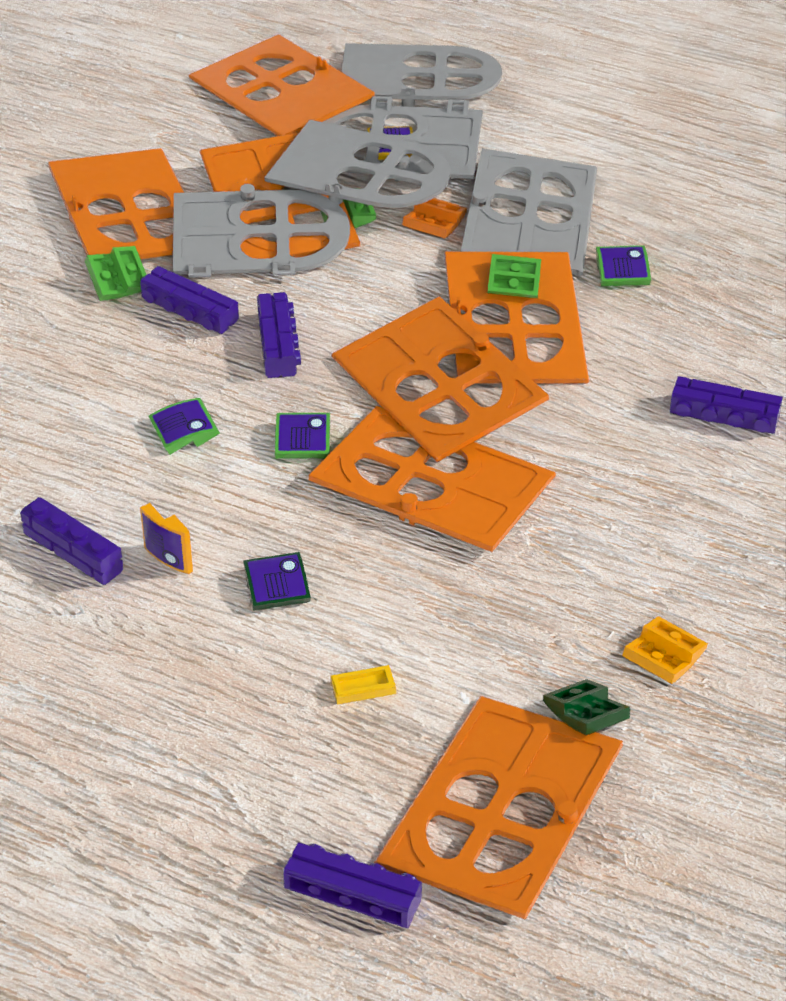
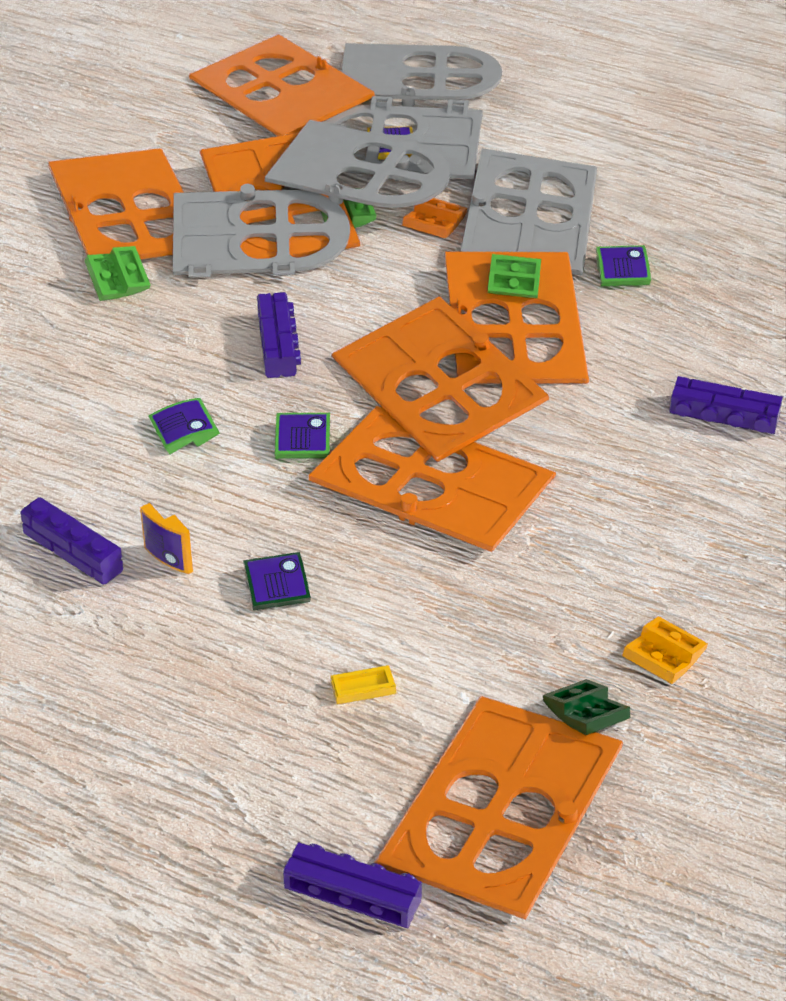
(189, 300): dark purple brick -> none

